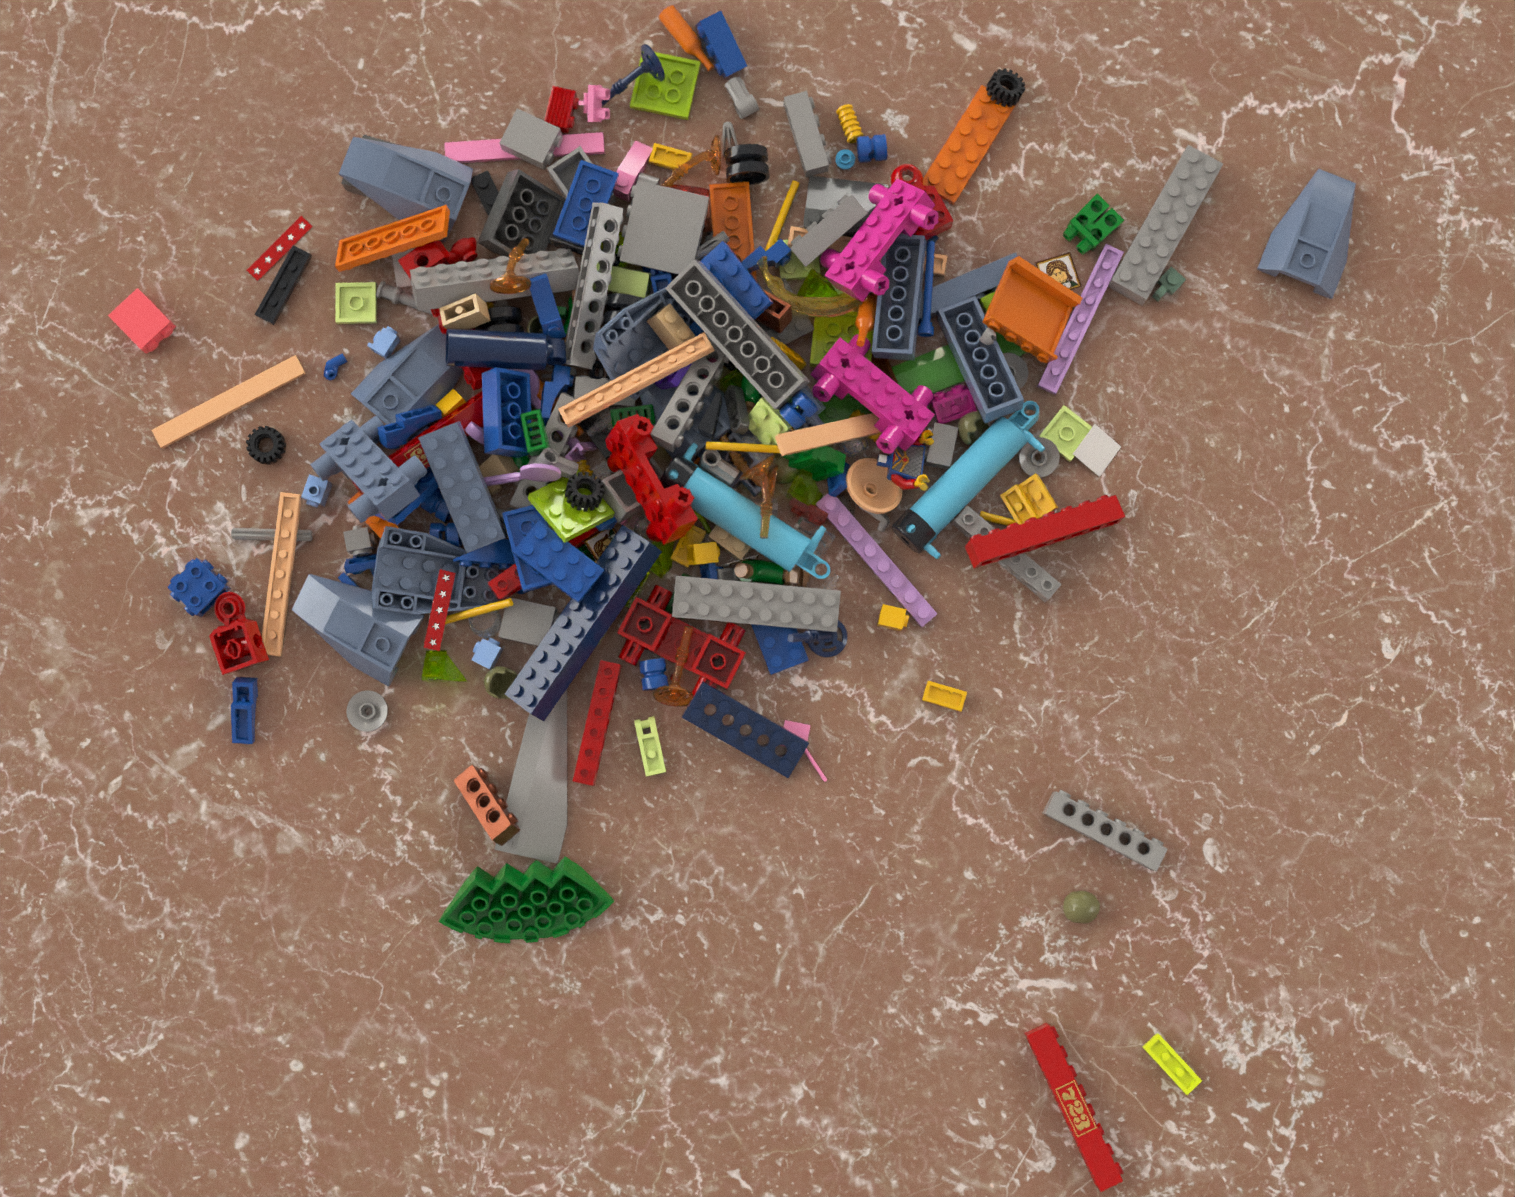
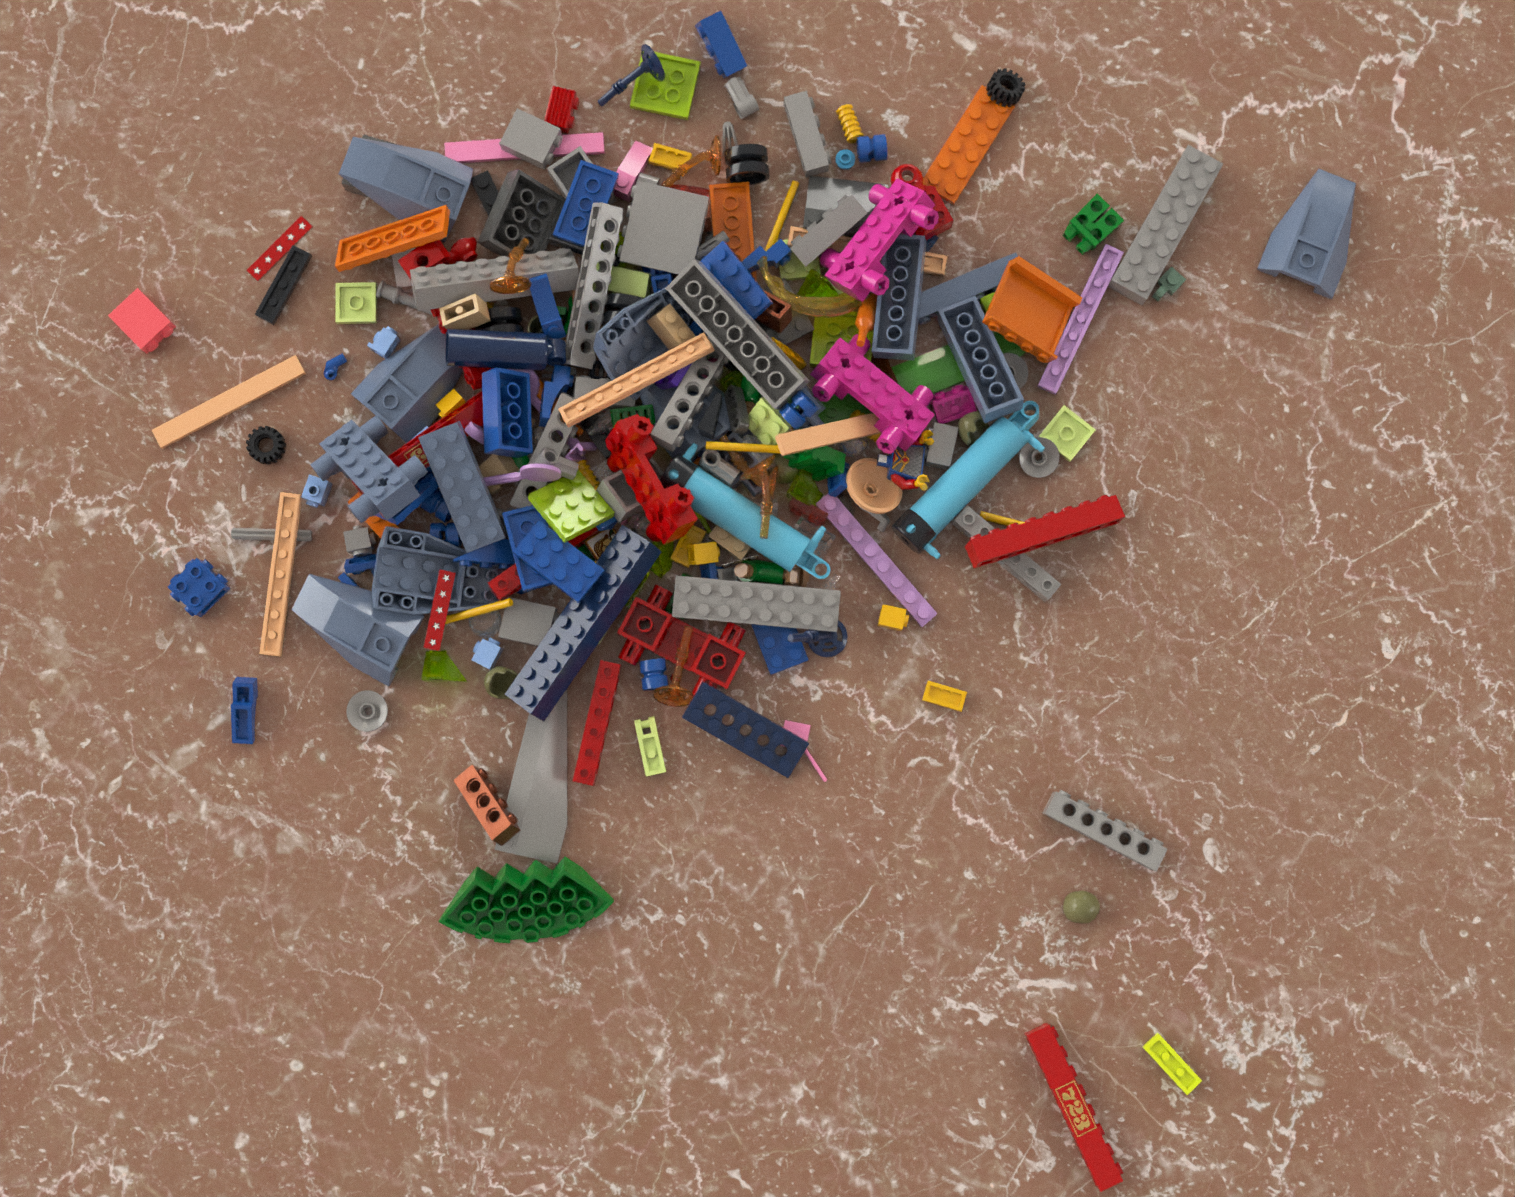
(239, 640): red brick -> none
(406, 424): blue slope -> none
(536, 450): green slope -> none
(587, 482): black tyre -> none
(593, 103): bright pink hips -> none
(684, 35): orange piece -> none
(926, 328): blue piece -> none
(988, 337): light grey hinge -> none
(1028, 500): yellow slope -> none
(1061, 269): sticker -> none
(1097, 450): white sticker -> none

